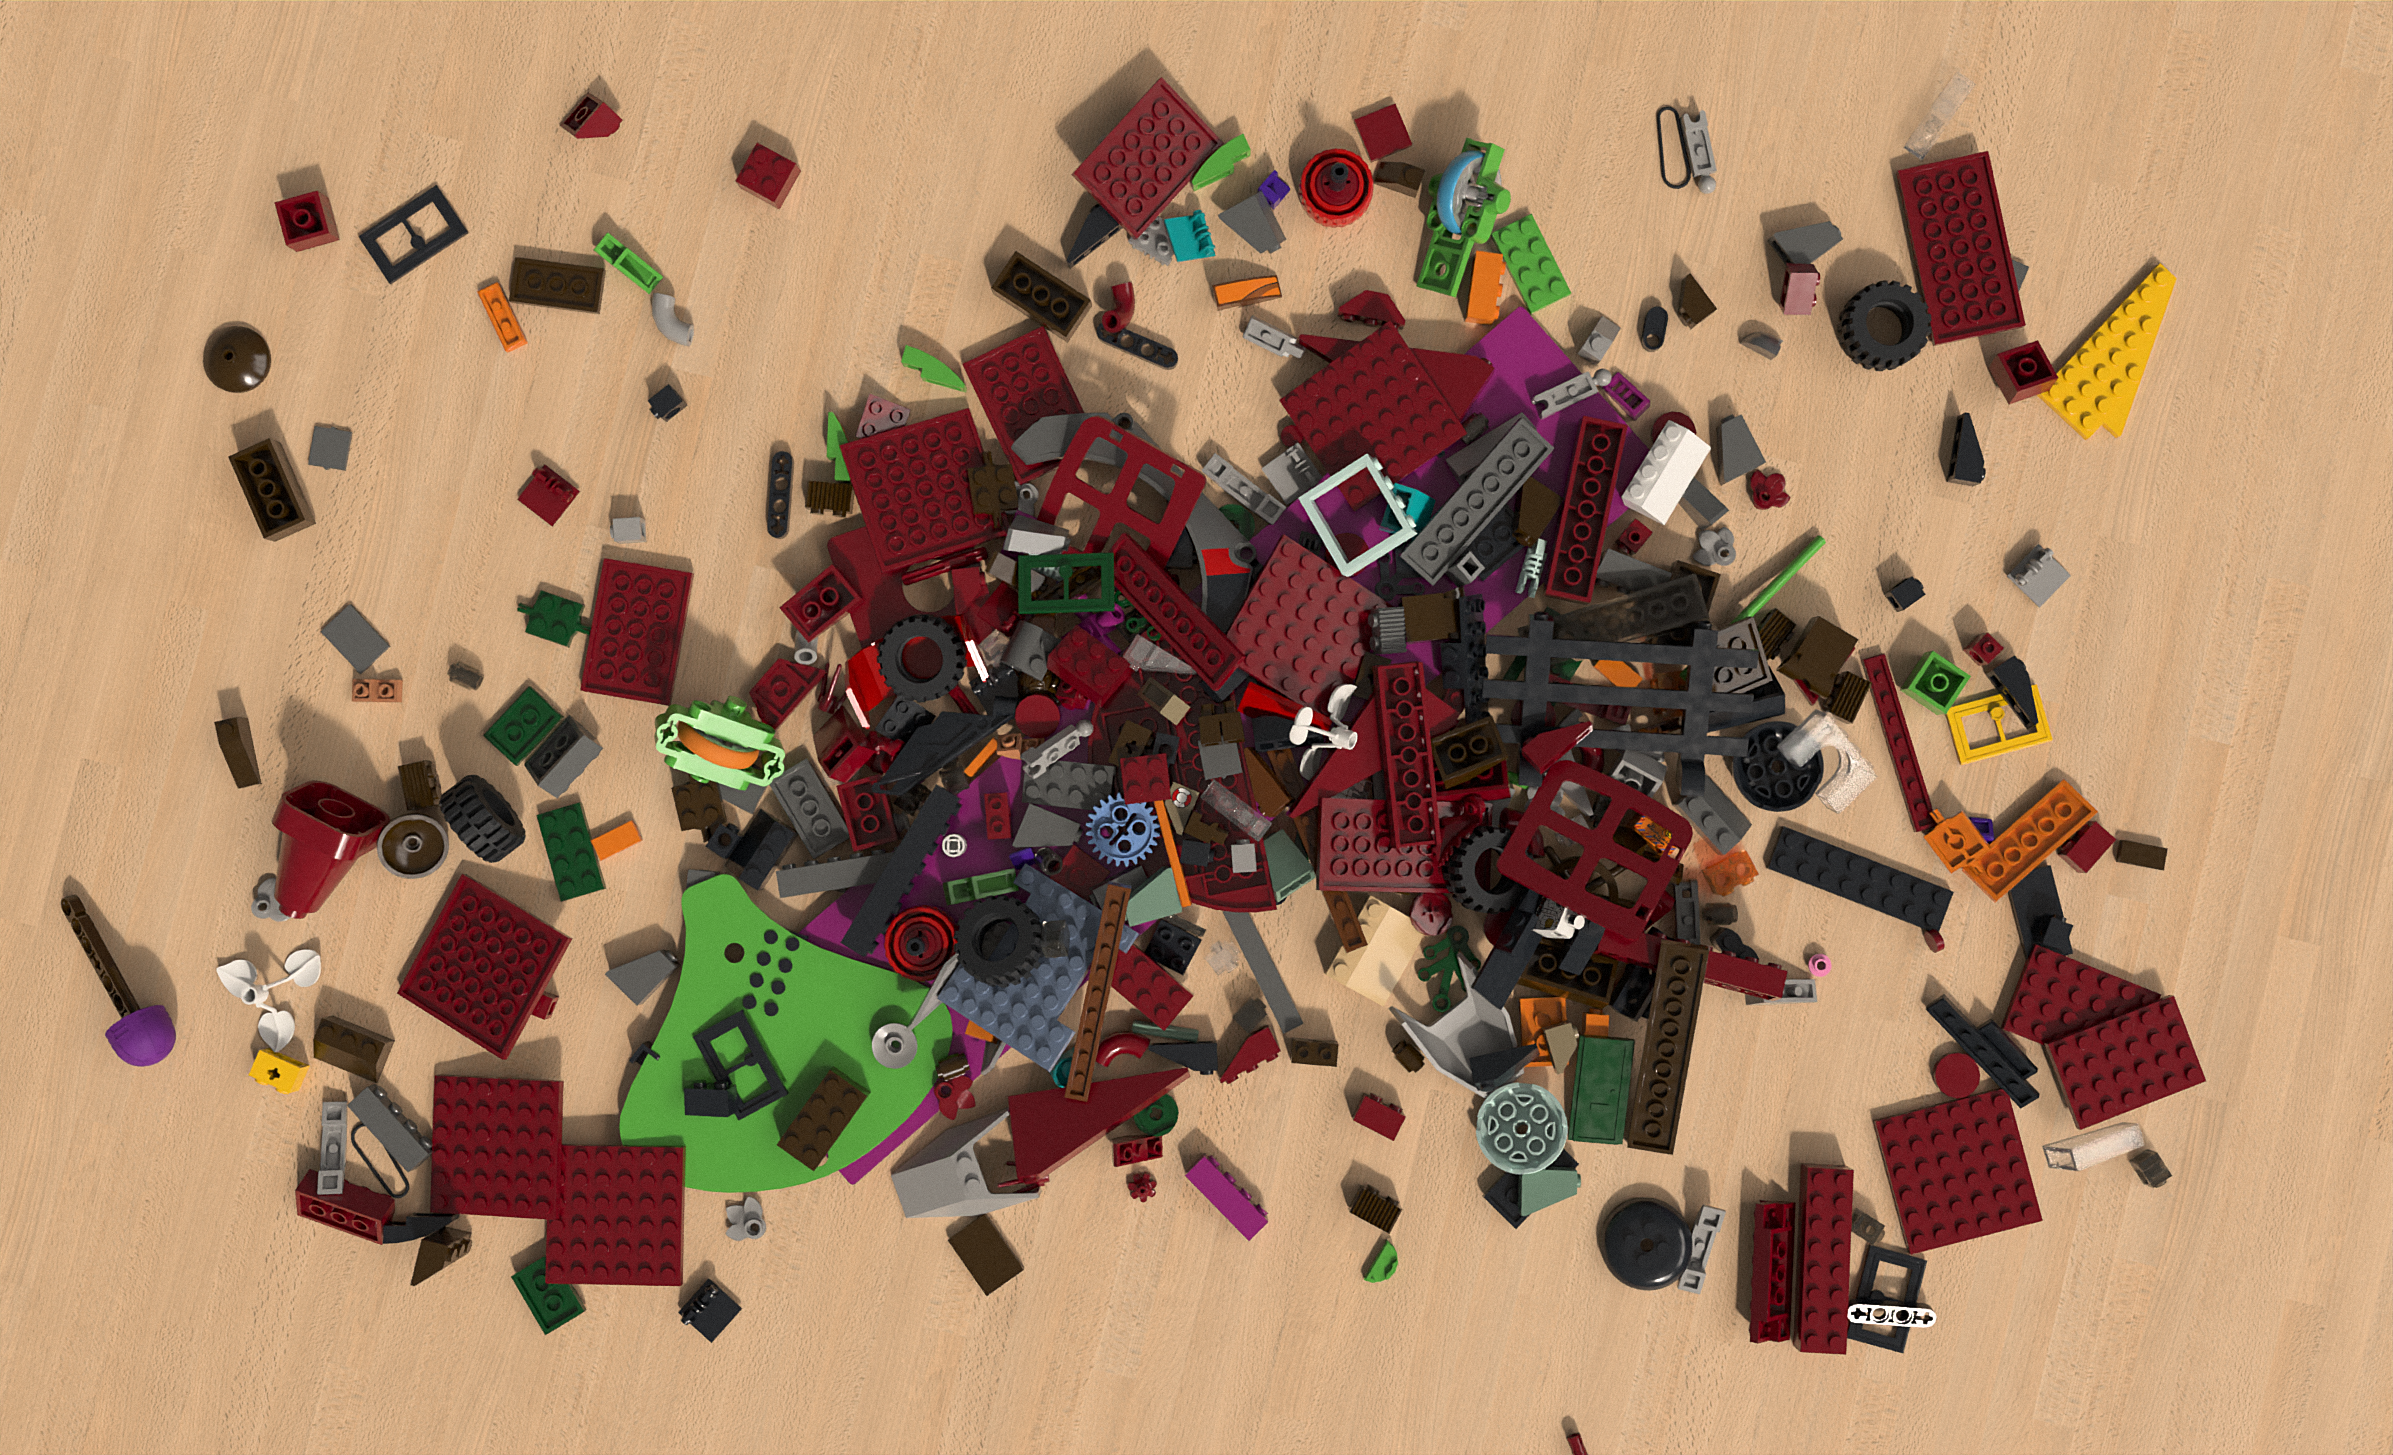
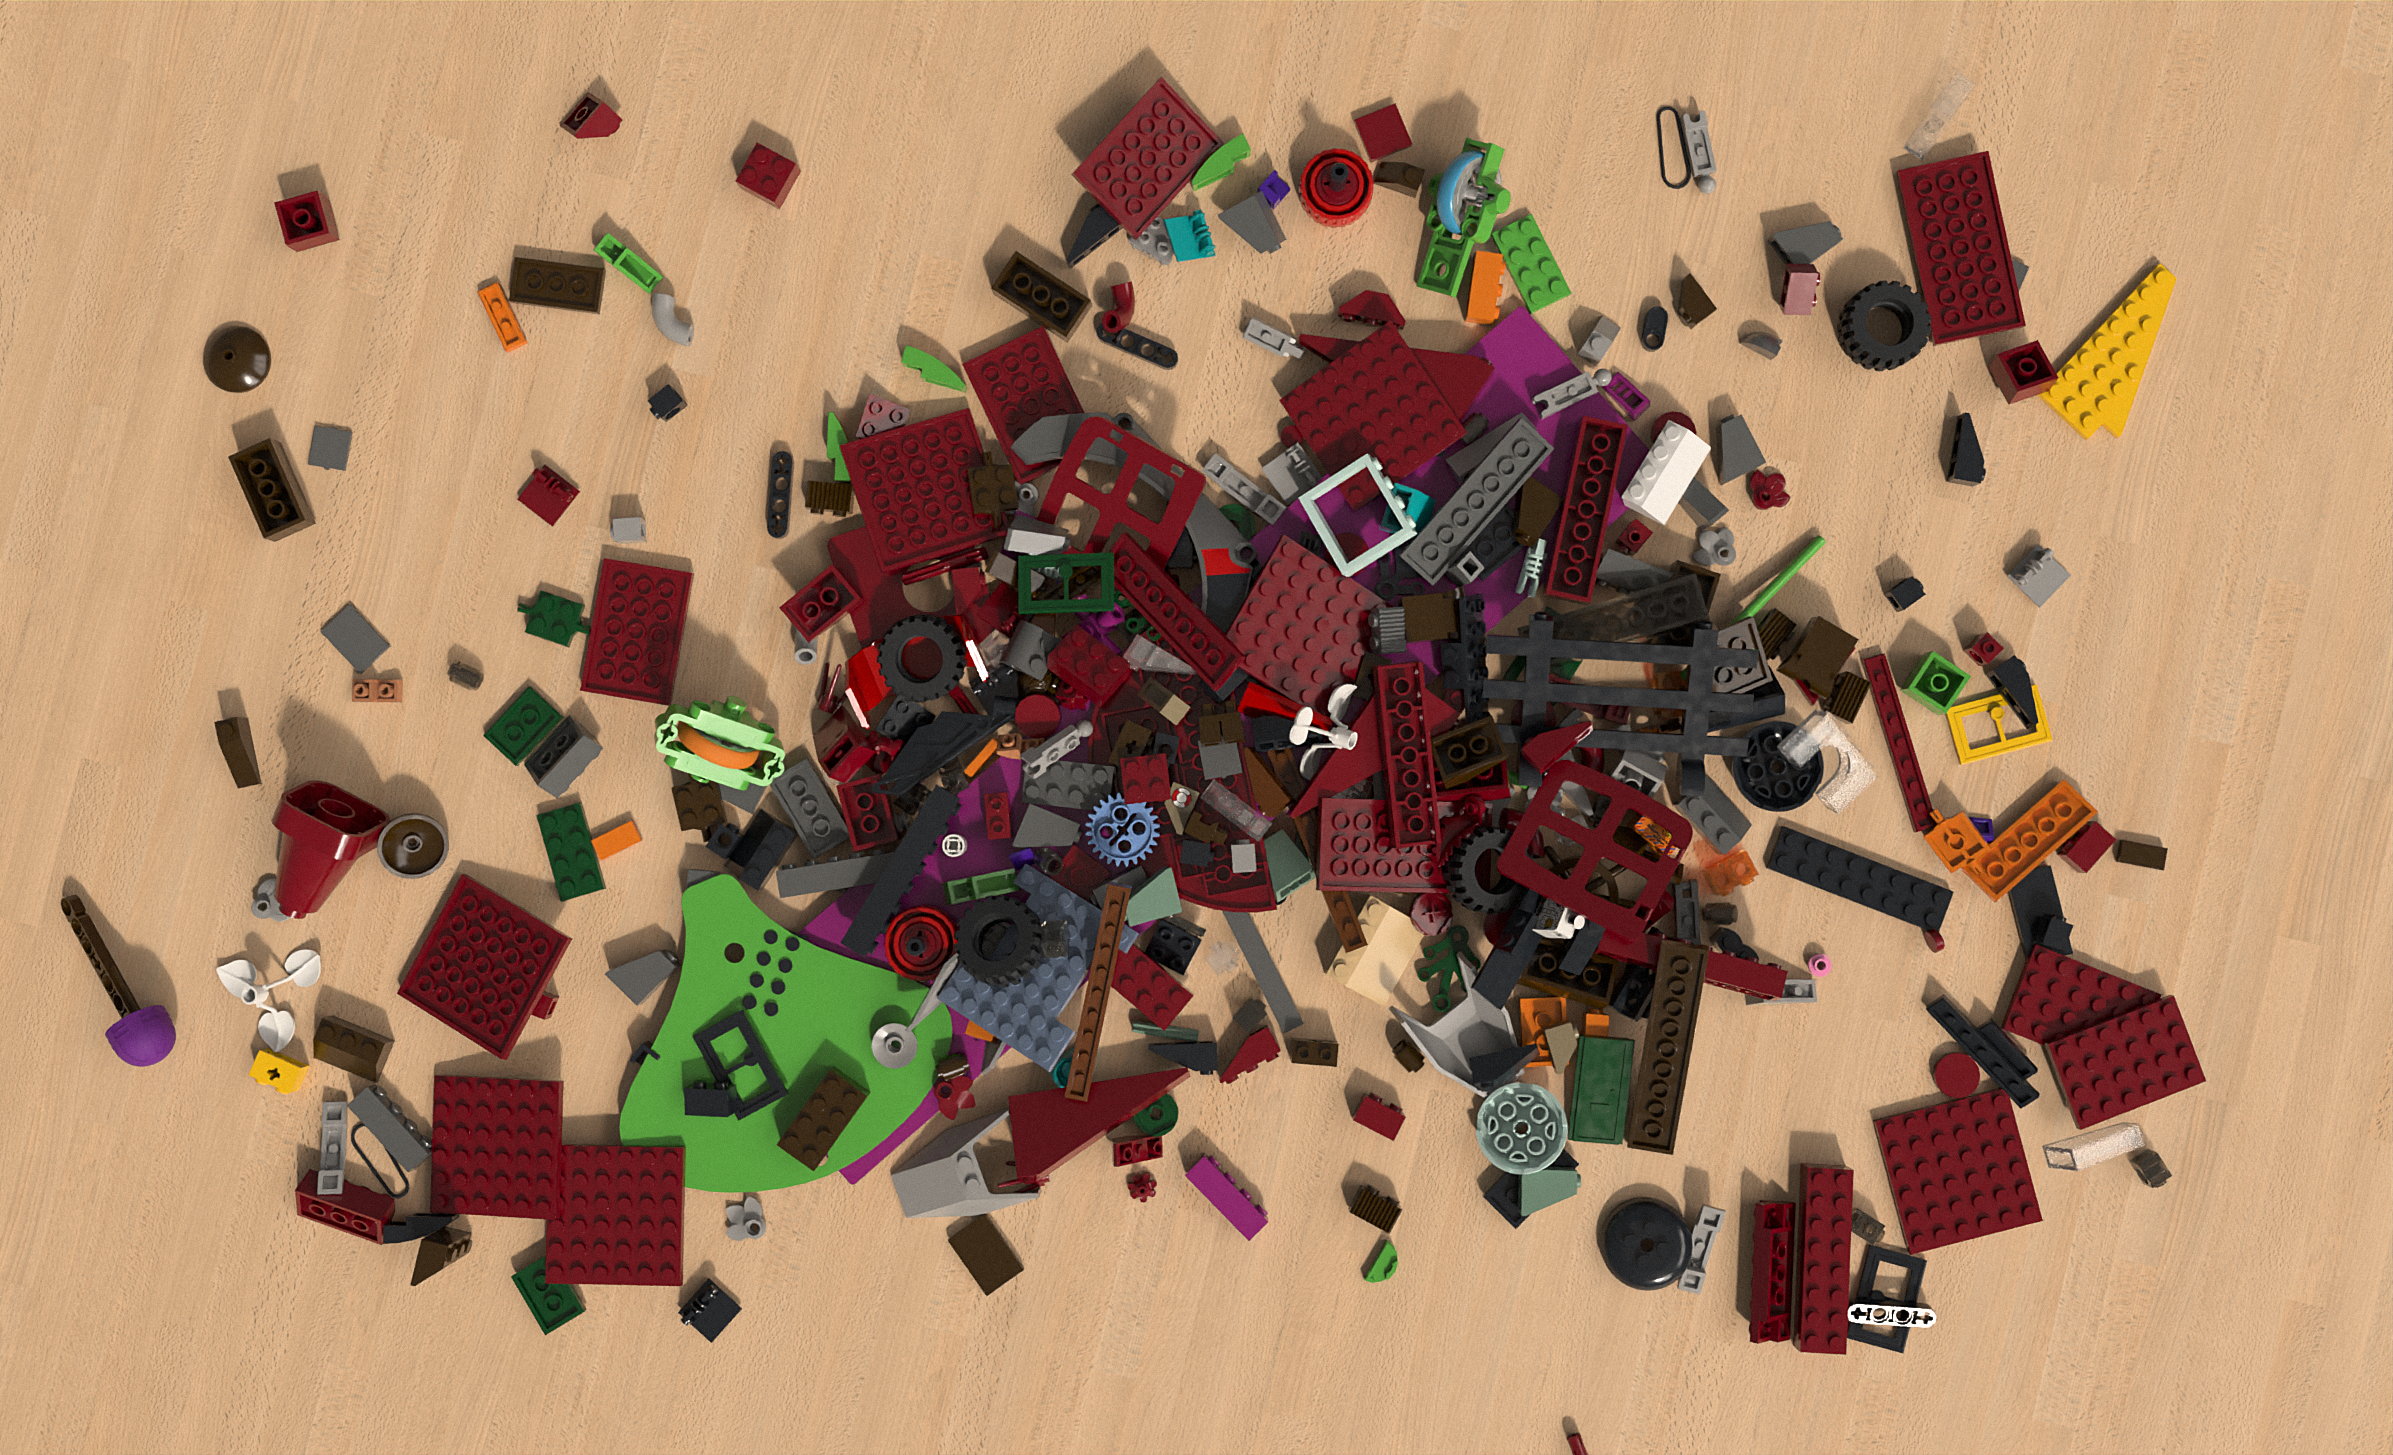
(419, 785): dark brown brick -> none
(424, 252): black door -> none
(482, 818): black tyre -> none
(783, 690): dark red wing -> none
(1121, 1043): dark red cylinder -> none
(1173, 853): orange tile -> none
(1246, 292): slope -> none
(1618, 673): orange tile -> none

